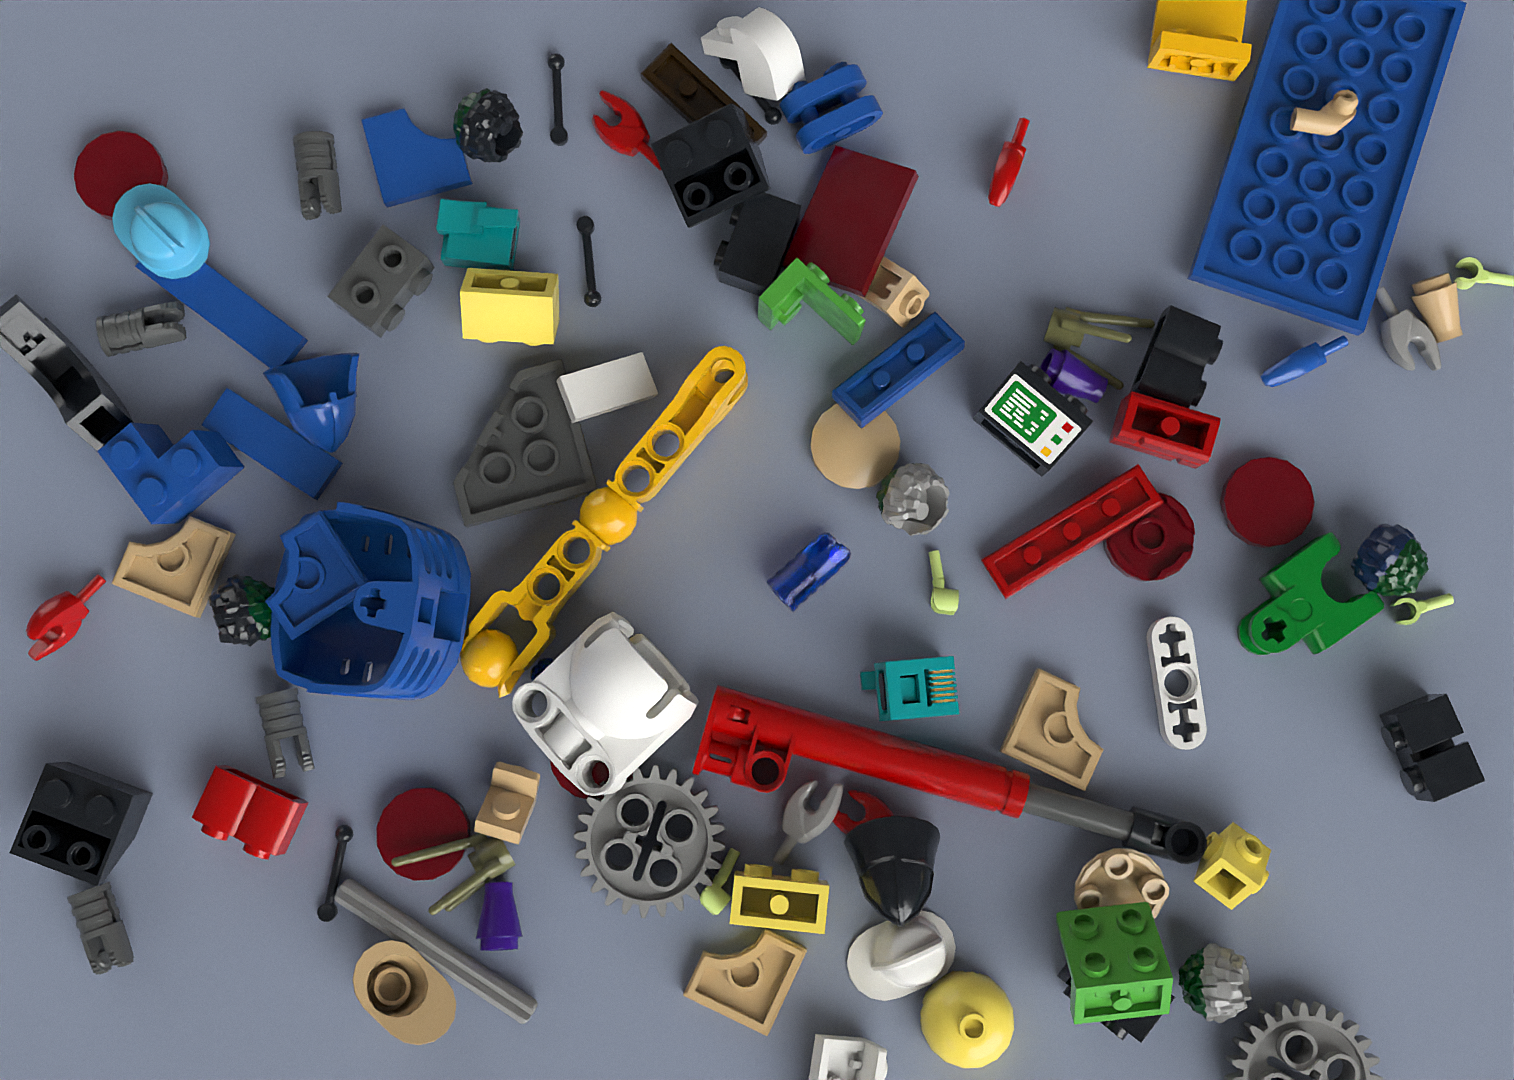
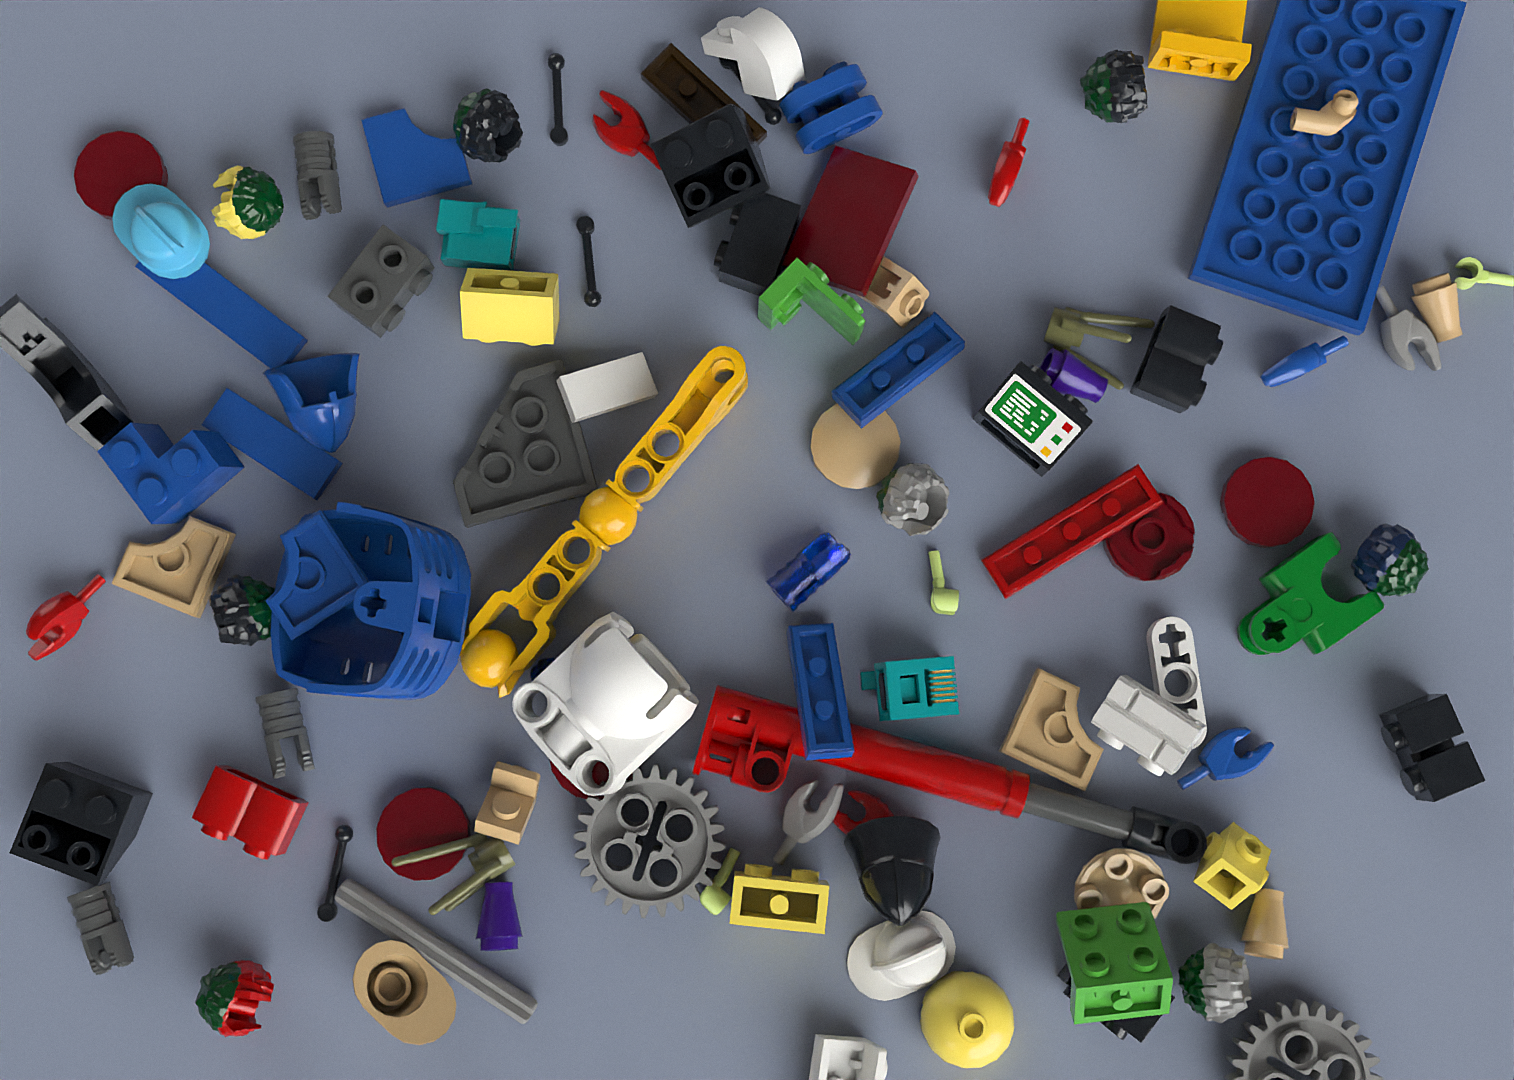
(141, 328): dark grey hinge -> none
(232, 995): none -> piece
(250, 205): none -> dark green piece
(748, 983): tan tile -> none
(819, 691): none -> blue tile
(1115, 87): none -> black piece
(1147, 726): none -> white brick
(1164, 430): red brick -> none
(1220, 760): none -> blue hand
(1266, 926): none -> tan cone
(1421, 606): yellowish green hand -> none

